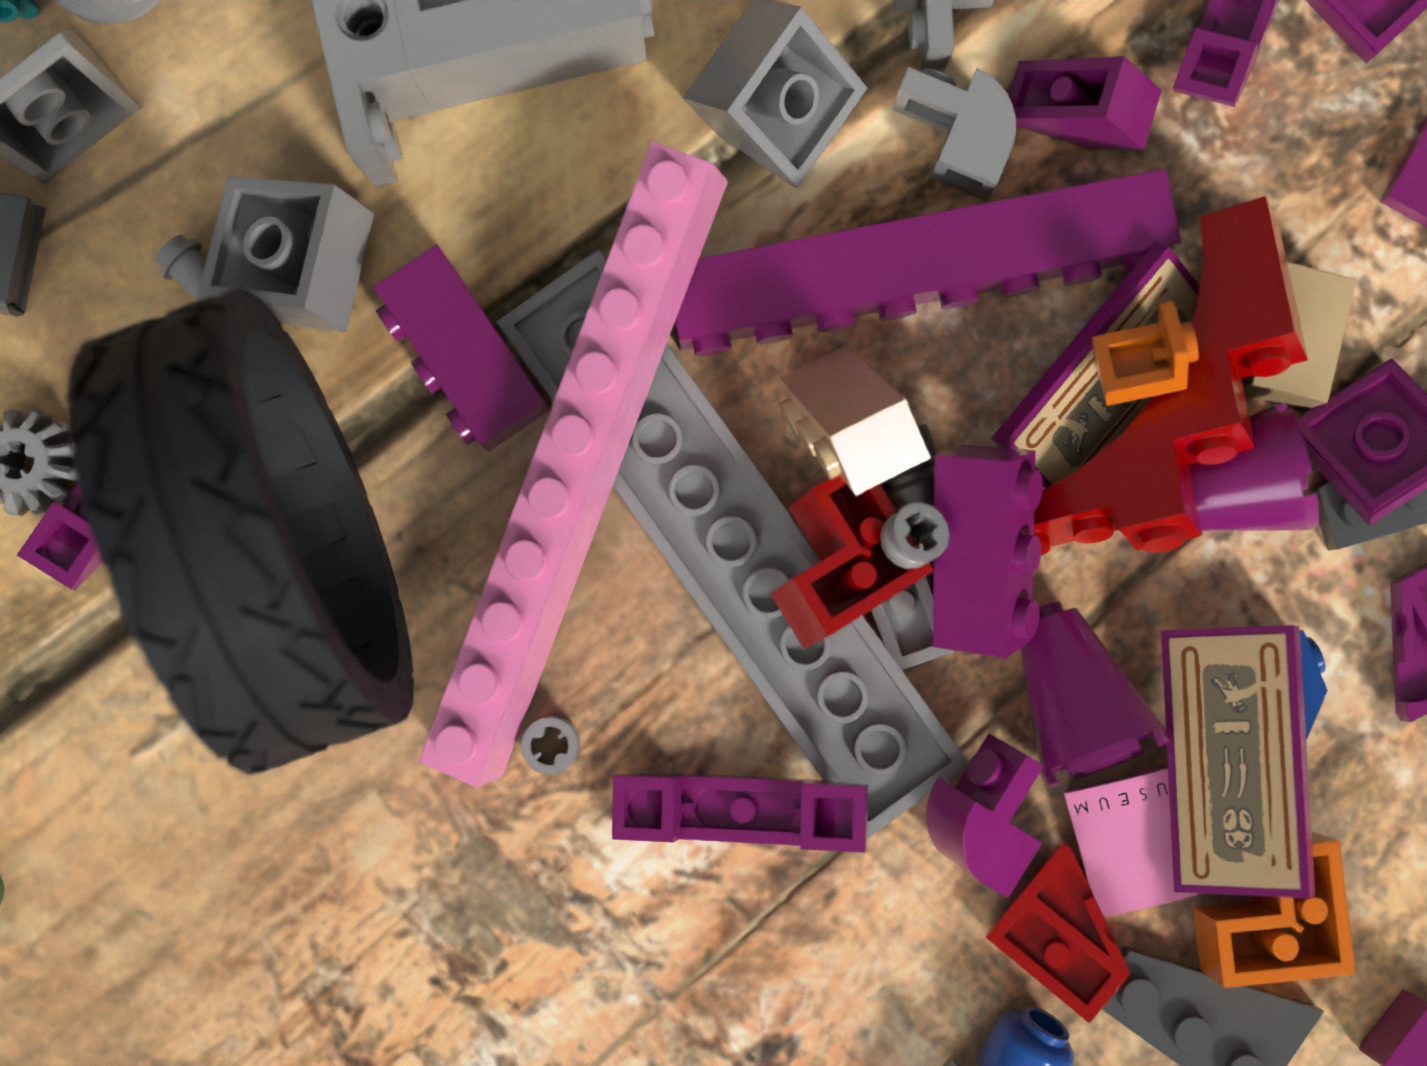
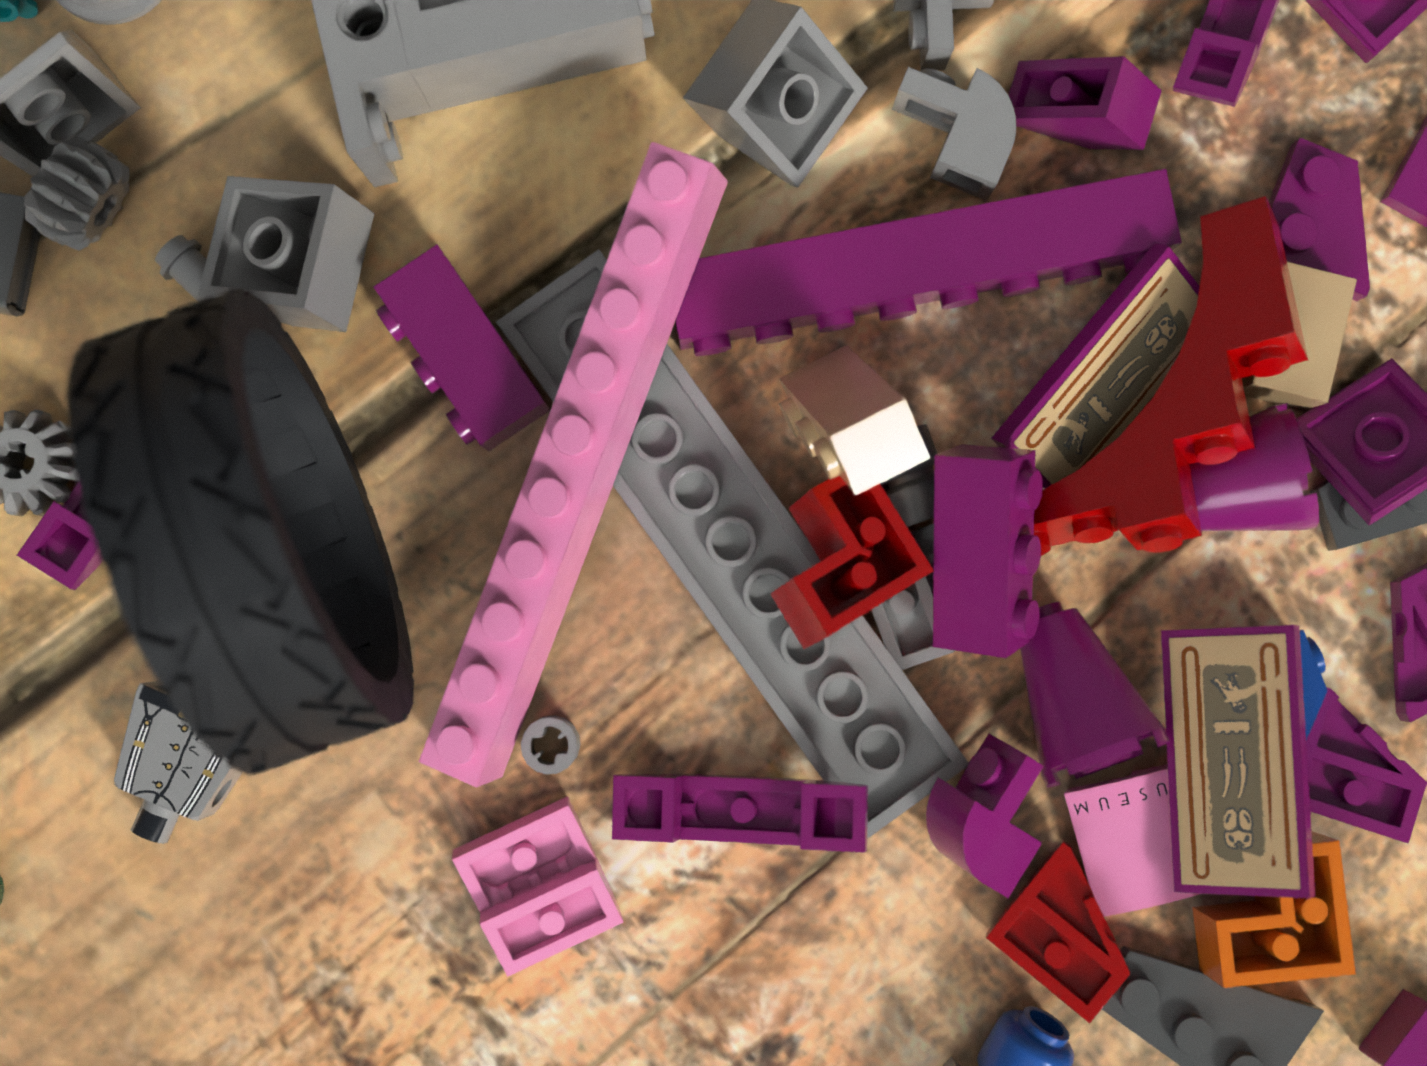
(76, 193): none -> light grey gear
(168, 767): none -> light grey torso
(537, 886): none -> bright pink slope
(930, 544): light grey bush -> none
(1145, 358): orange bracket -> none
(1322, 212): none -> magenta wing
(1358, 777): none -> magenta wing

